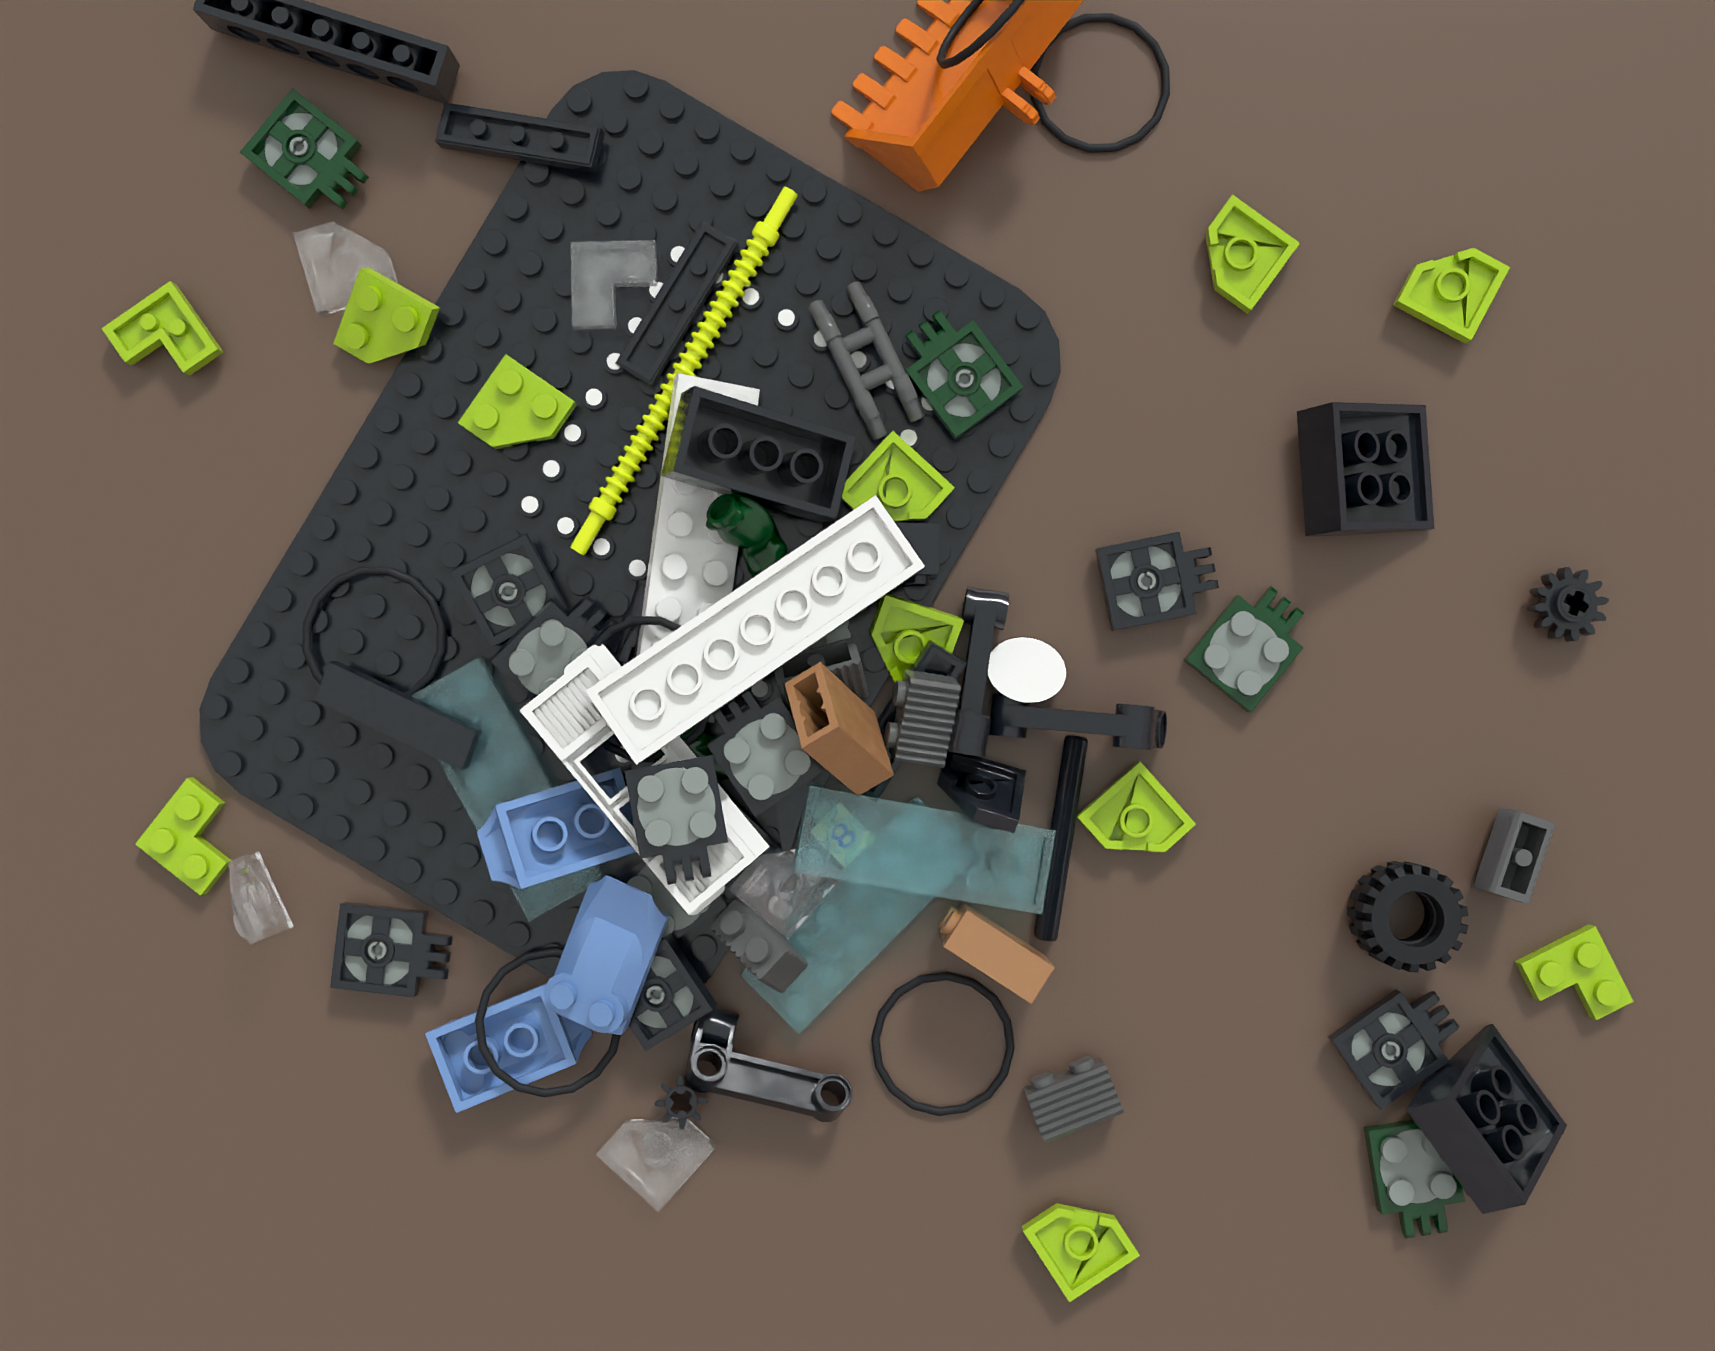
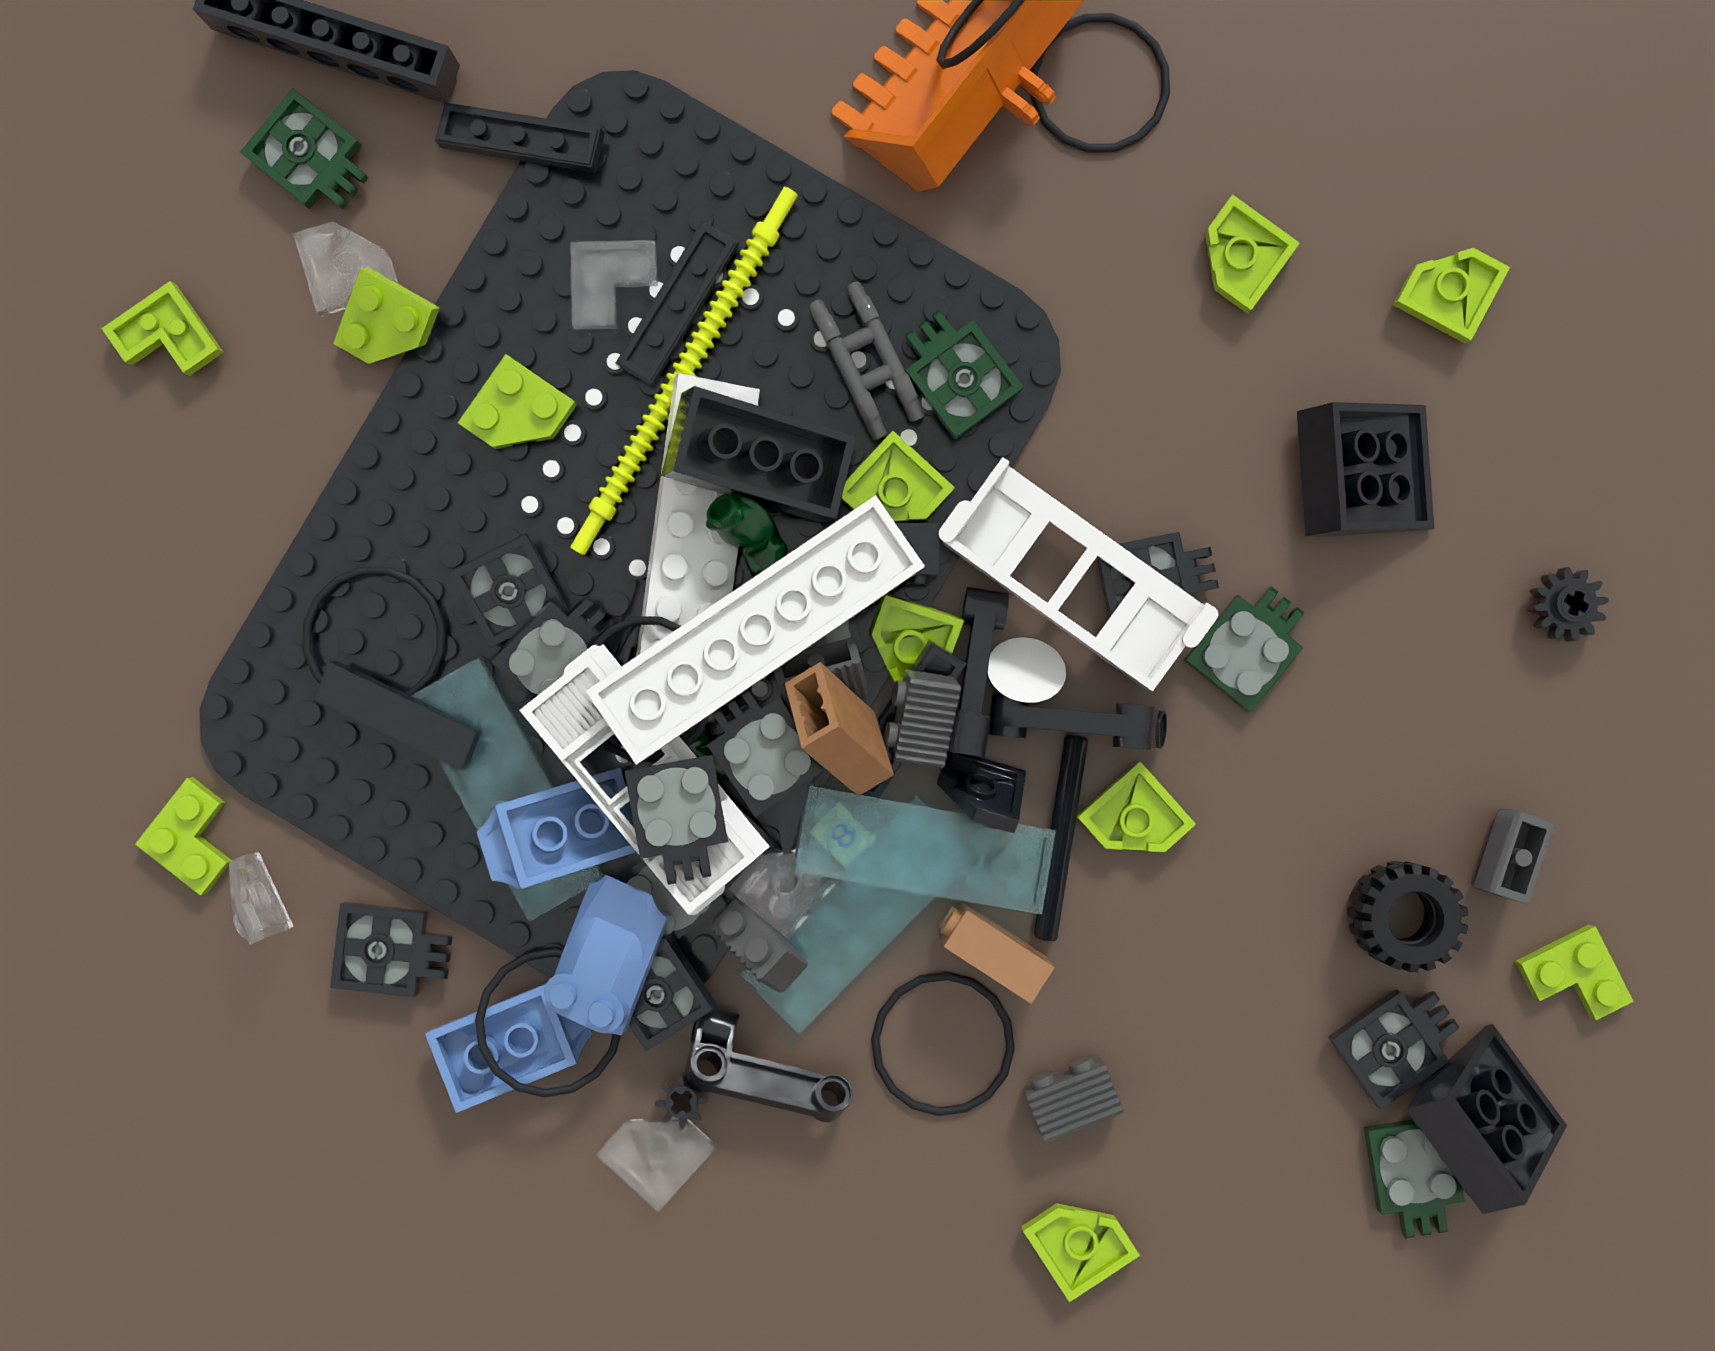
(1145, 628): none -> white piece

